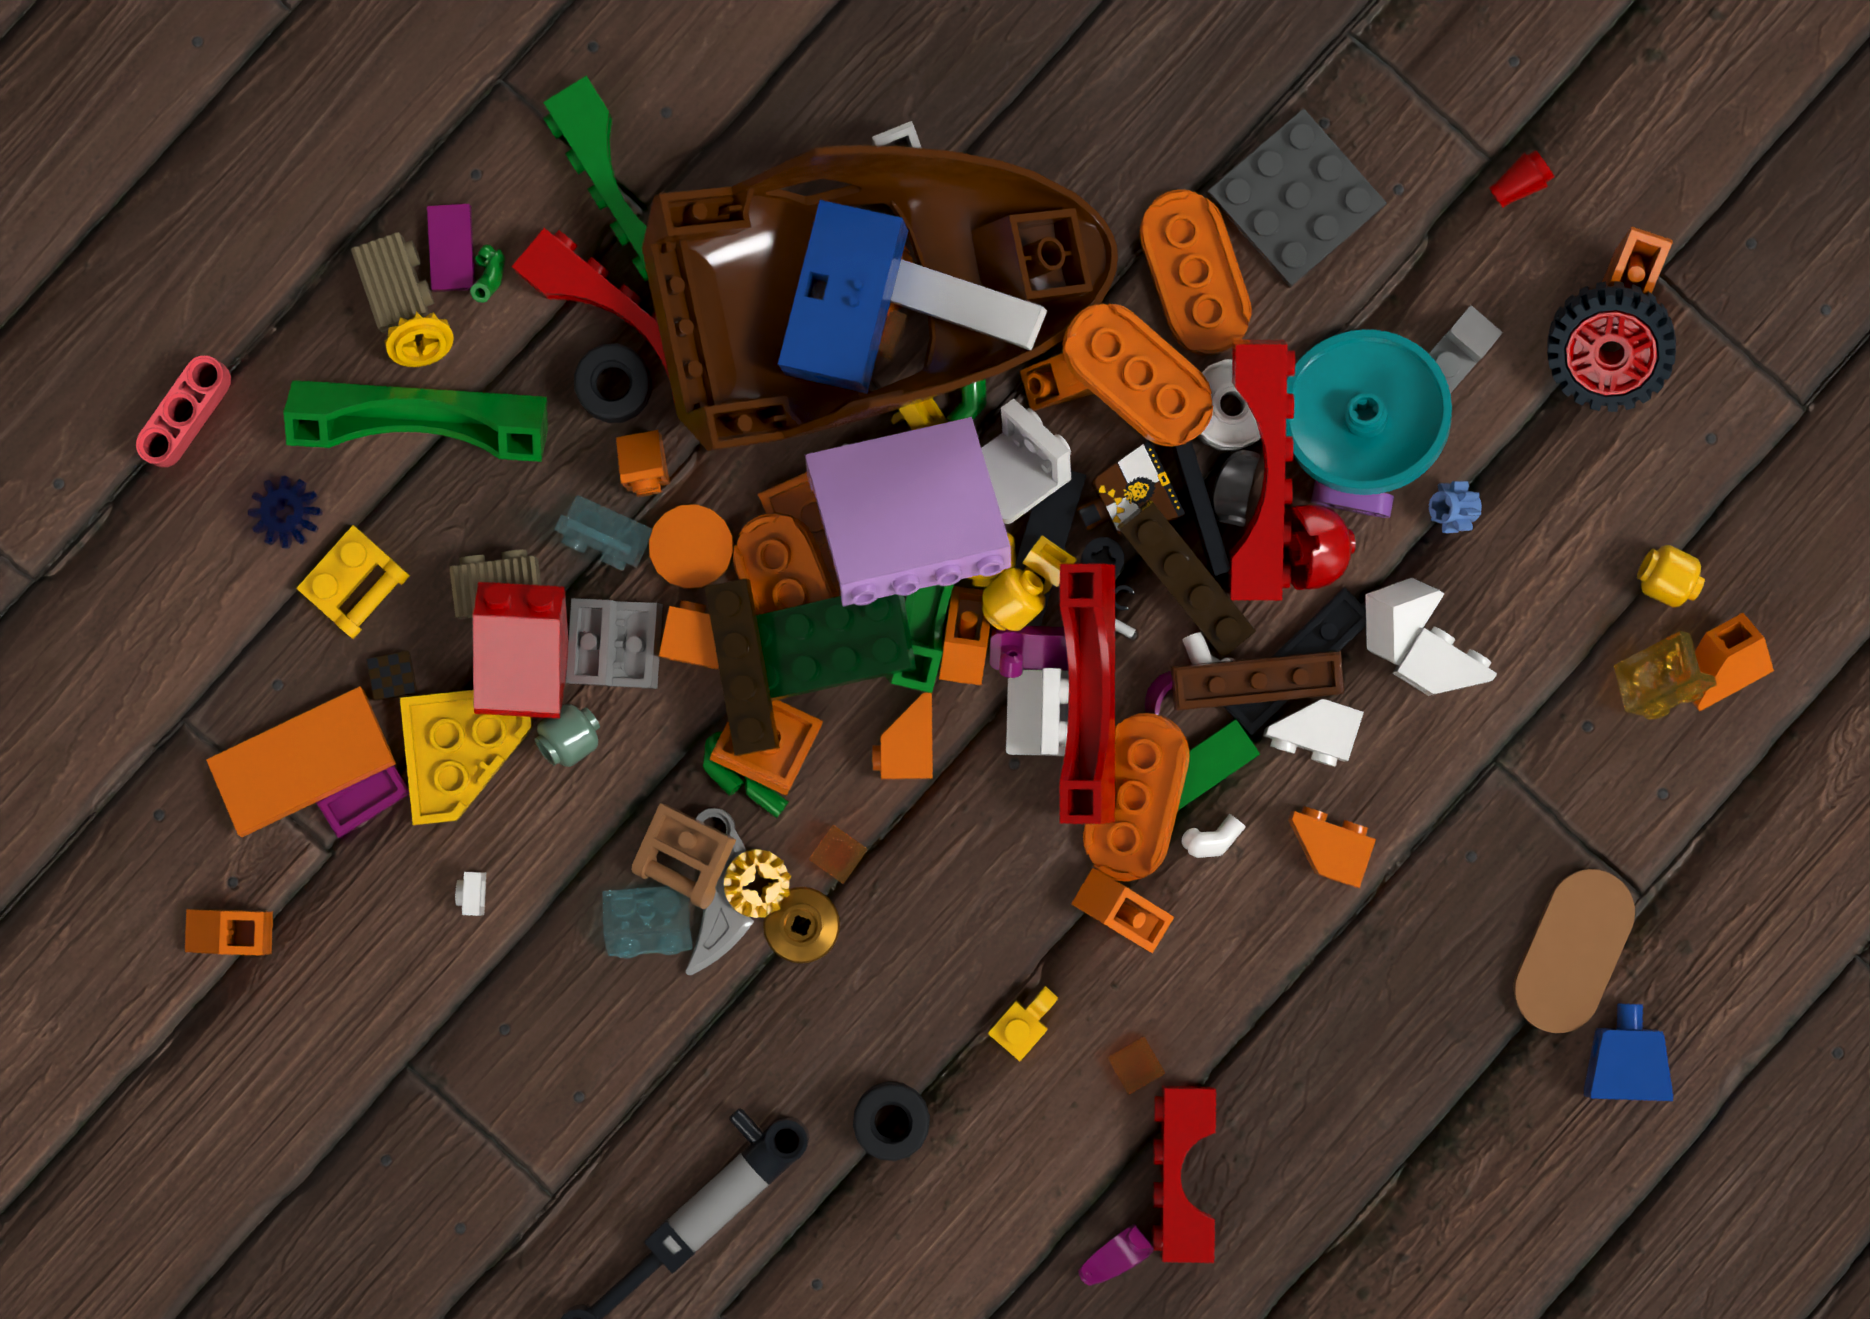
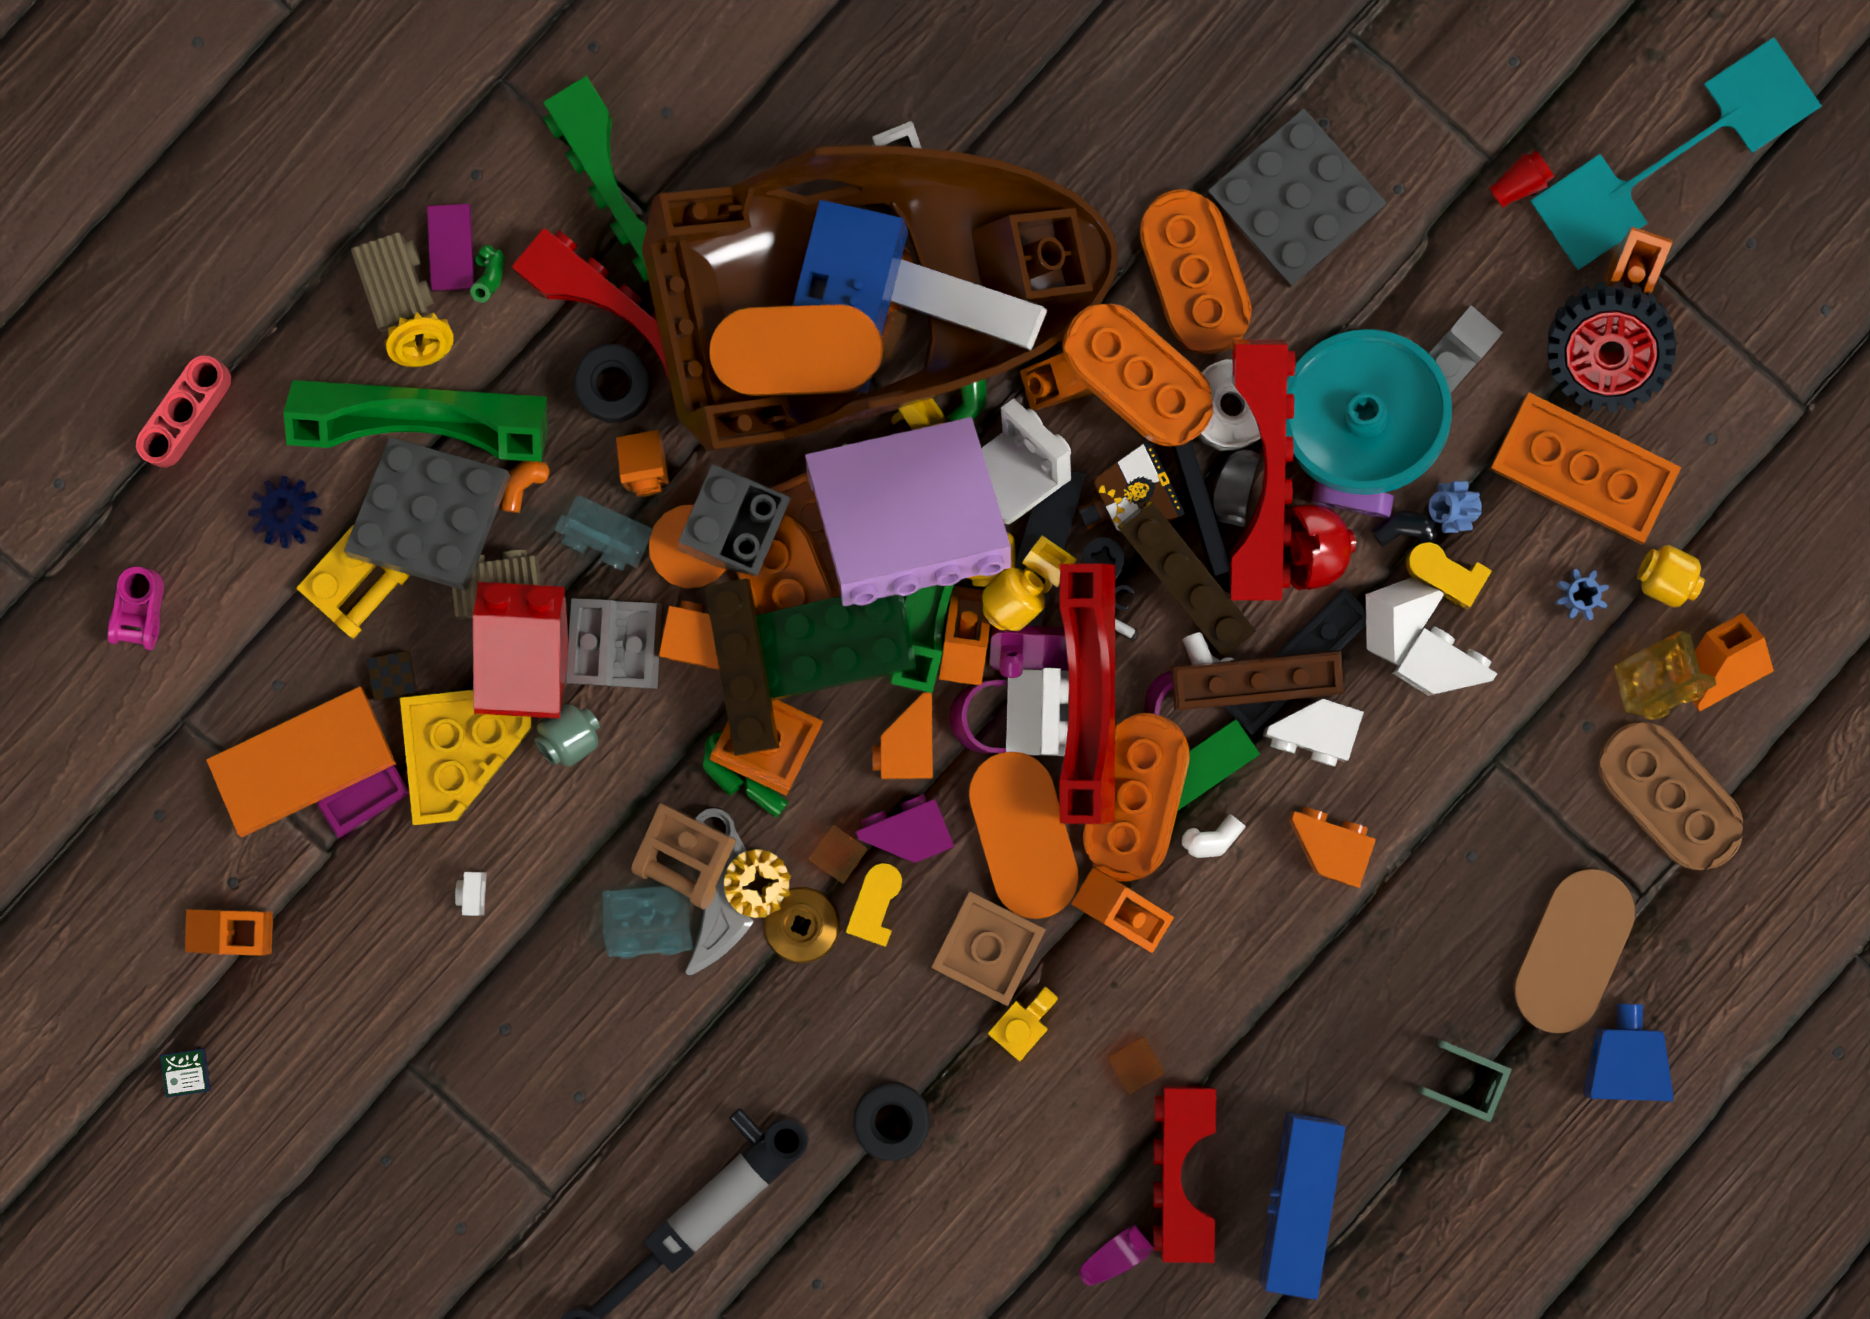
(136, 611): none -> dark pink piece
(185, 1072): none -> tile
(427, 513): none -> dark grey plate
(520, 478): none -> orange arm
(733, 522): none -> dark grey slope
(796, 350): none -> orange tile
(878, 888): none -> yellow leg
(911, 834): none -> magenta slope
(958, 718): none -> magenta helmet
(988, 948): none -> medium nougat plate
(1023, 835): none -> orange tile
(1301, 1205): none -> blue brick
(1408, 523): none -> black arm
(1431, 566): none -> yellow leg
(1493, 1091): none -> sand green piece
(1584, 583): none -> medium blue gear
(1585, 468): none -> orange plate
(1671, 796): none -> medium nougat tile
(1755, 97): none -> teal hinge

